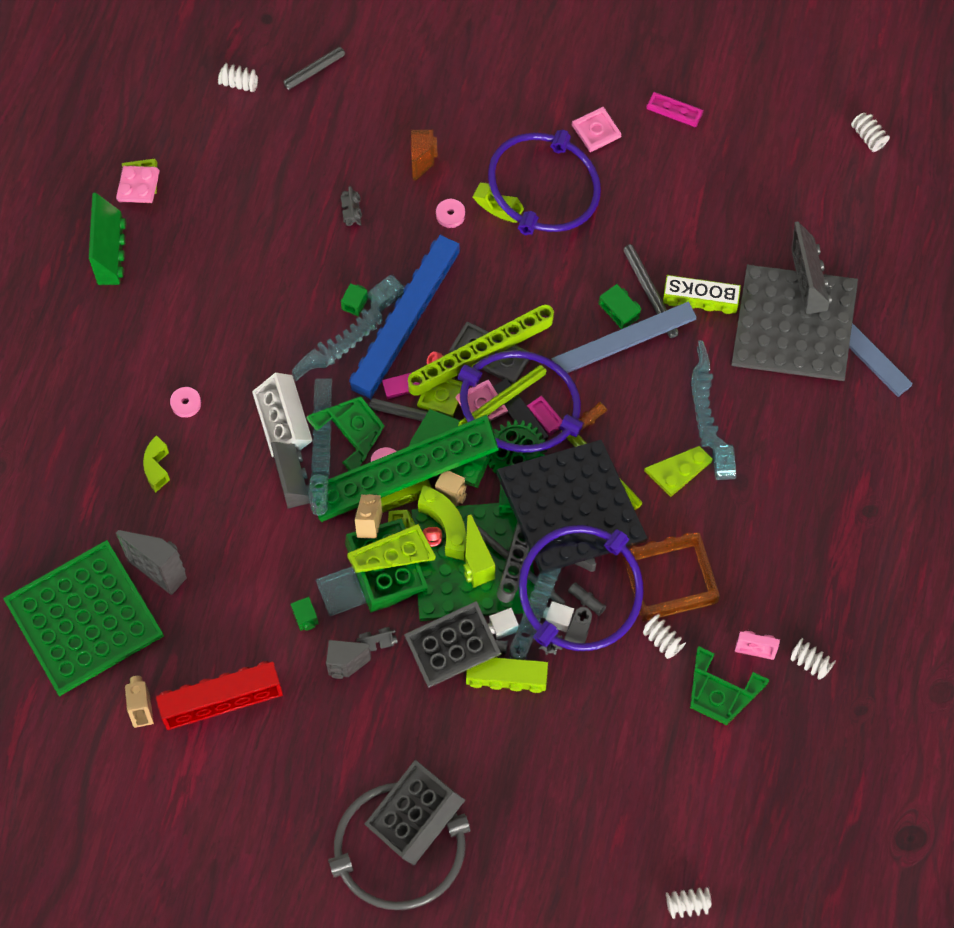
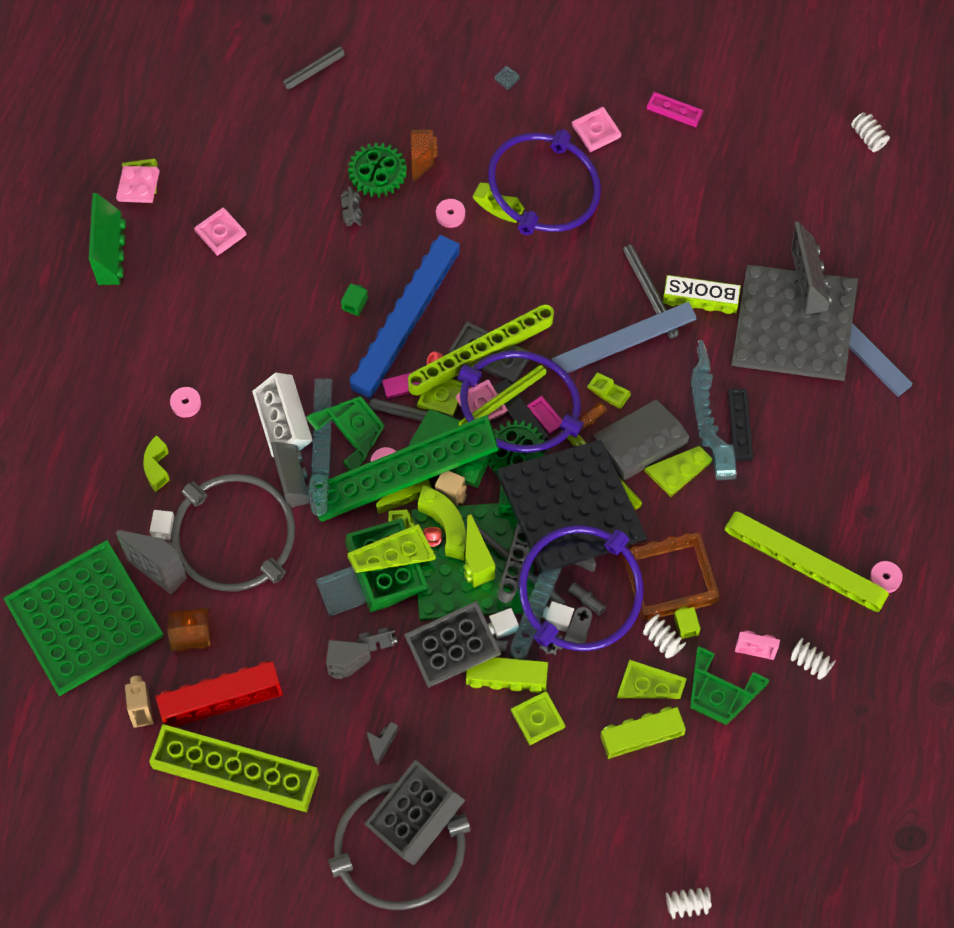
(162, 524): none -> white brick
(189, 629): none -> clear orange slope
(220, 231): none -> bright pink plate
(234, 768): none -> lime brick
(238, 78): white piece -> none
(271, 569): none -> dark grey piece
(304, 614): green brick -> none
(368, 516): tan brick -> none
(380, 746): none -> dark grey slope
(381, 297): clear light blue piece -> none
(391, 175): none -> green gear
(507, 77): none -> clear light blue tile
(538, 718): none -> lime plate
(608, 391): none -> lime slope
(620, 306): green brick -> none
(642, 439): none -> dark grey slope
(642, 732): none -> lime brick
(650, 683): none -> lime wing
(686, 622): none -> lime brick
(740, 424): none -> black tile
(806, 561): none -> lime beam
(889, 569): none -> bright pink piece

